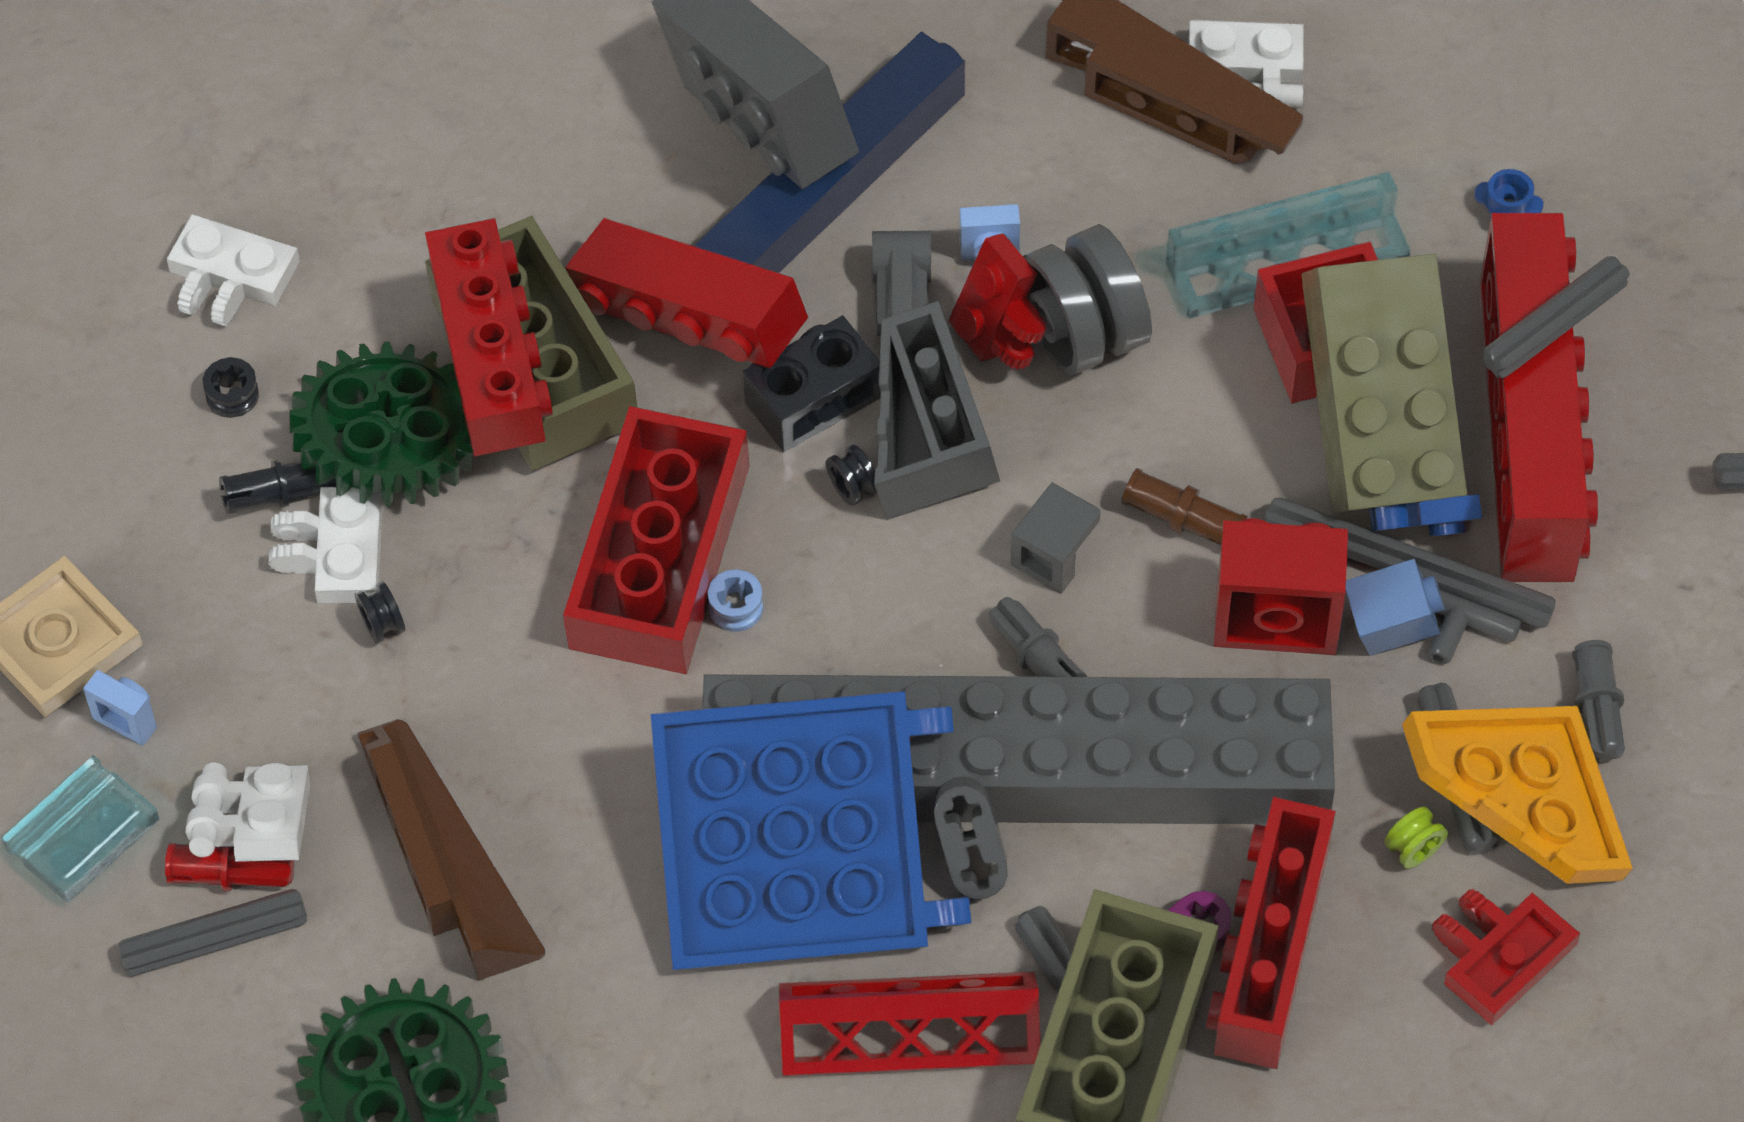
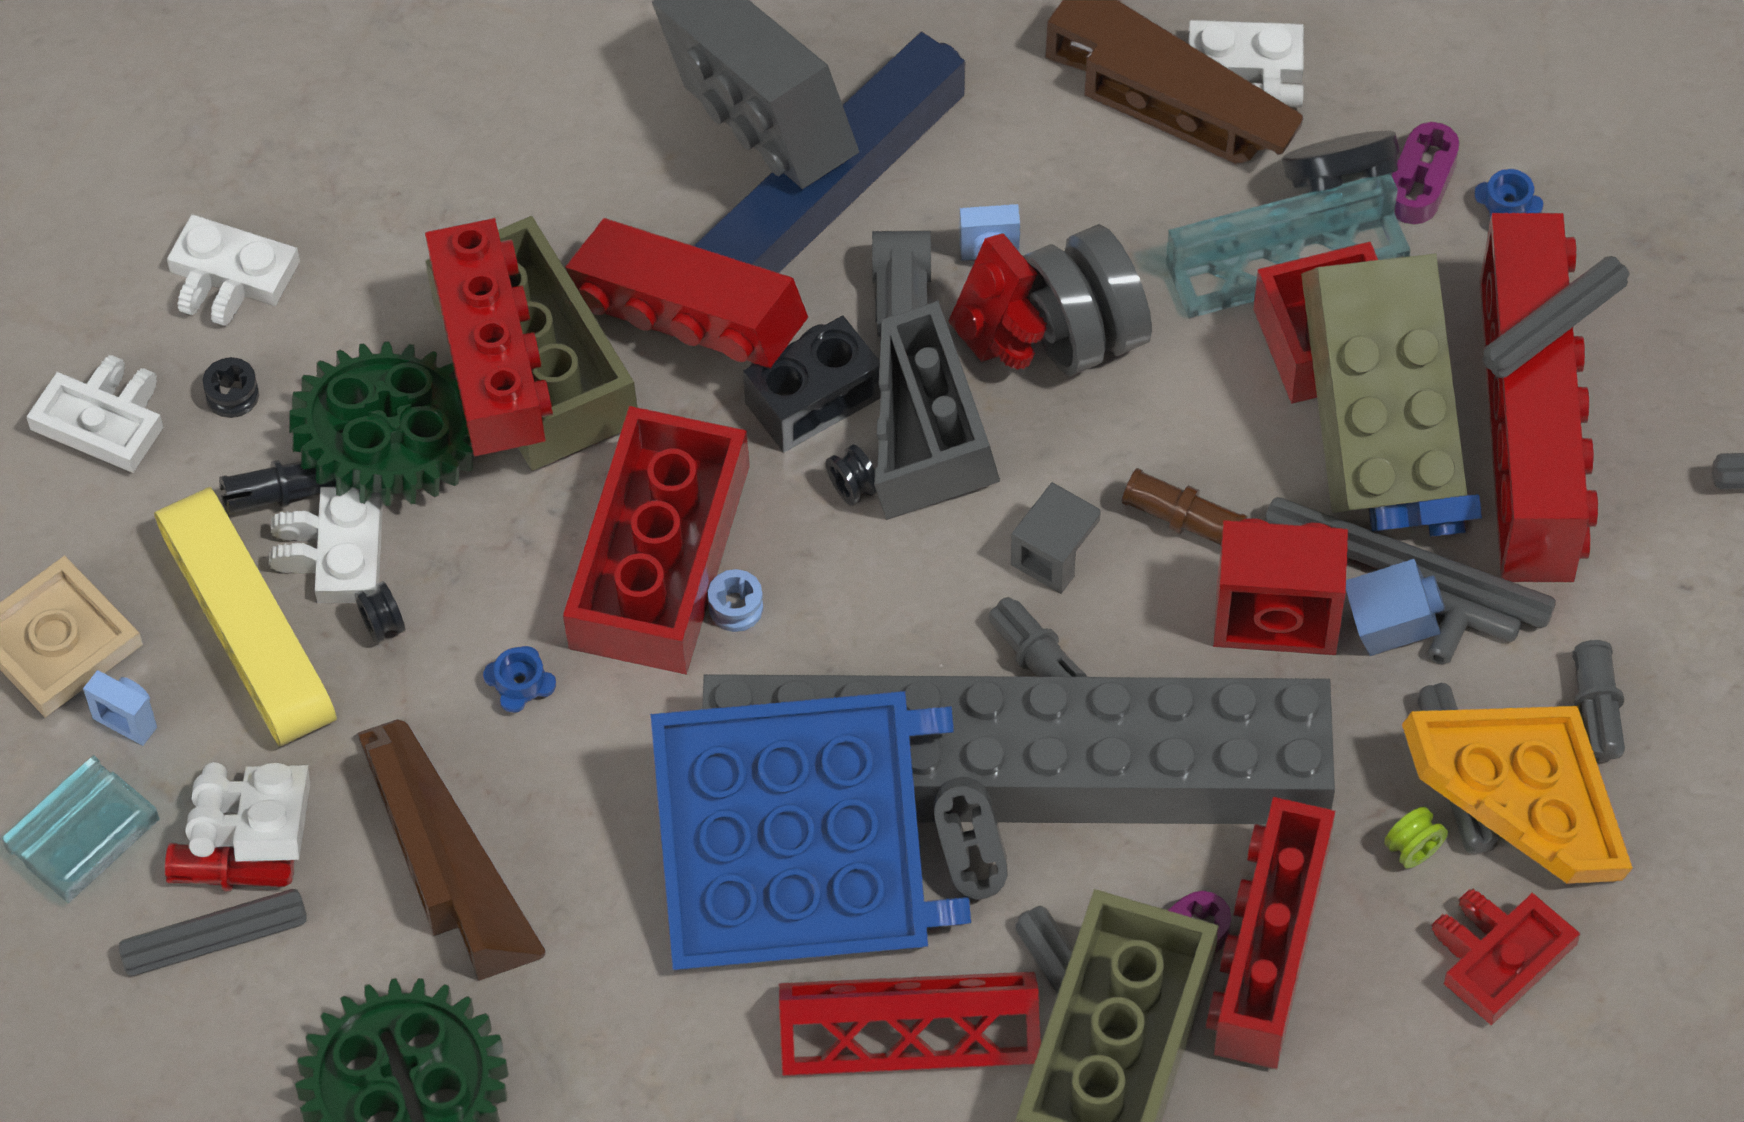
(95, 419): none -> white hinge
(245, 616): none -> light yellow beam
(515, 663): none -> blue plate
(1324, 162): none -> black tile
(1433, 176): none -> magenta beam

